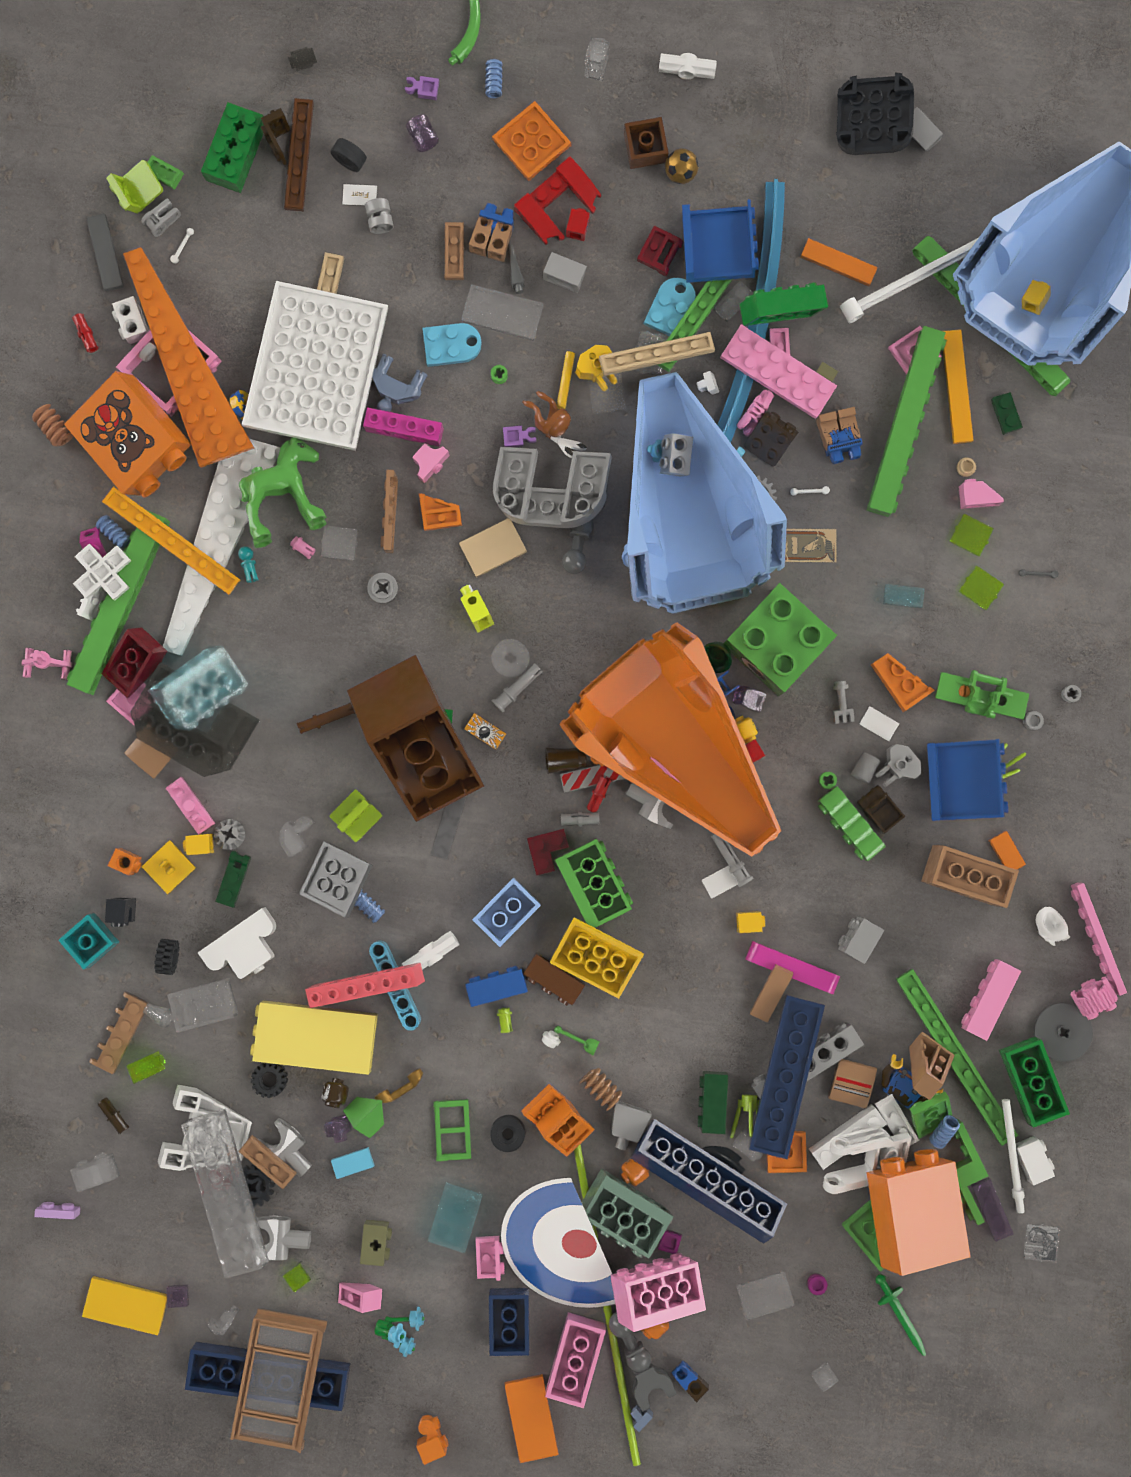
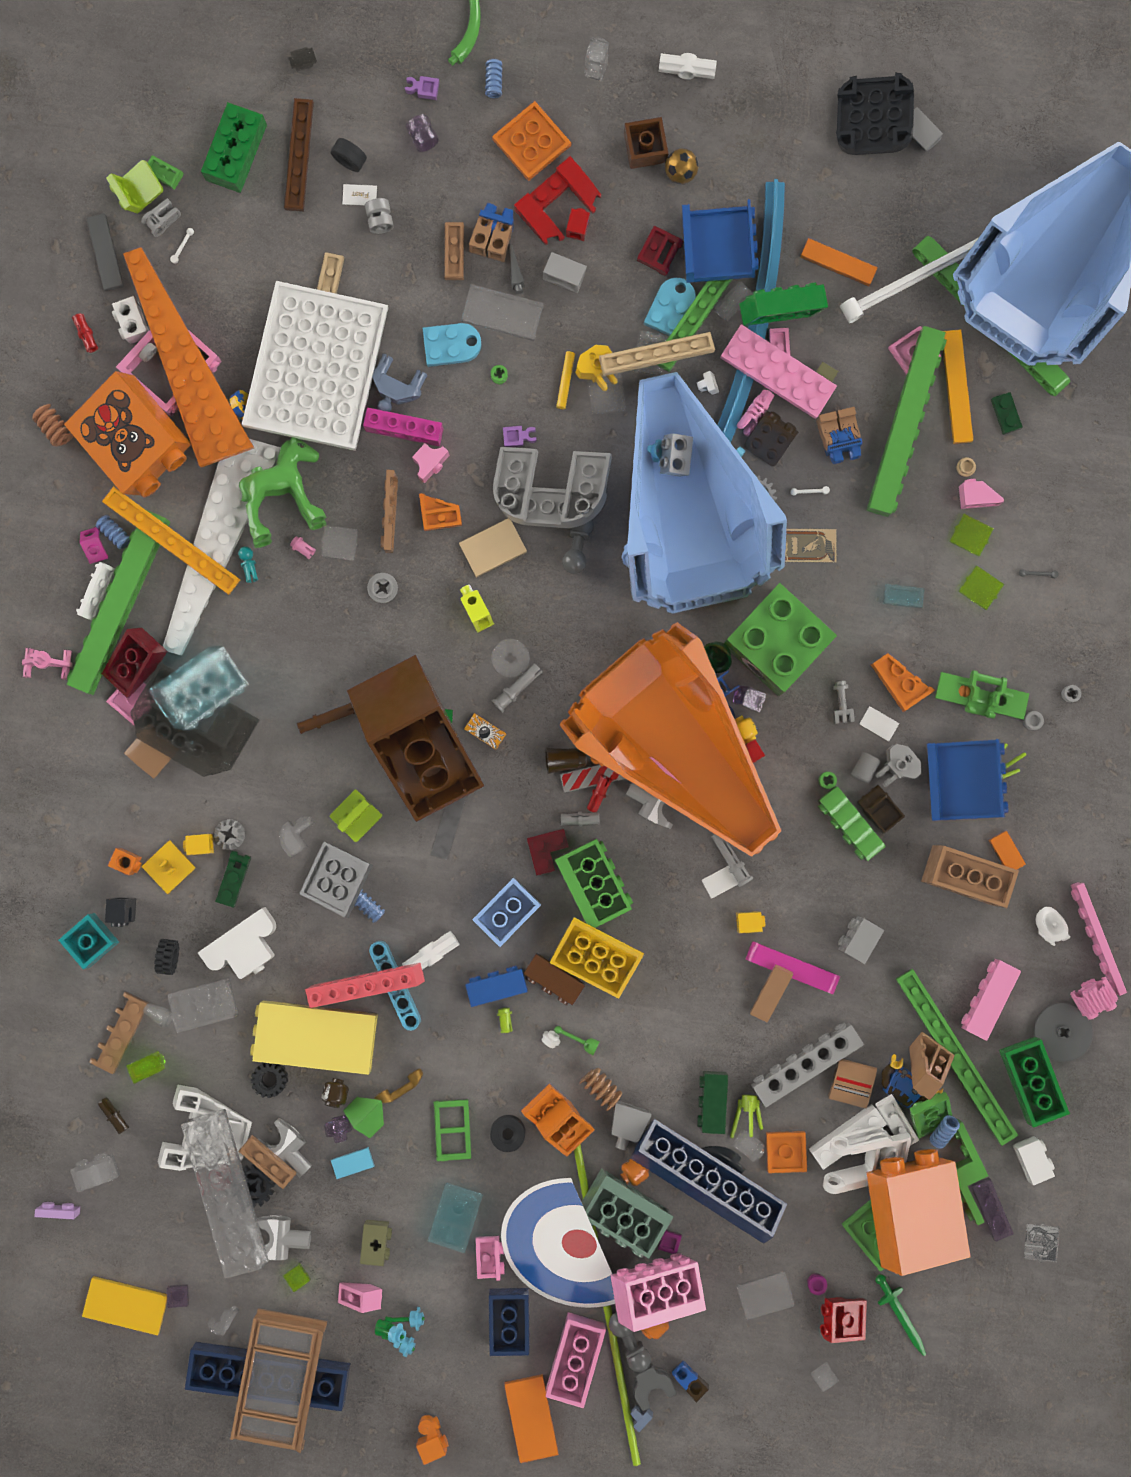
(102, 572): white plate -> none
(190, 805): bright pink plate -> none
(274, 126): dark brown bracket -> none
(555, 425): dark orange hair -> none
(786, 1077): dark blue plate -> none
(844, 1319): none -> red plate
(1017, 1191): white bar -> none
(1036, 297): yellow brick -> none

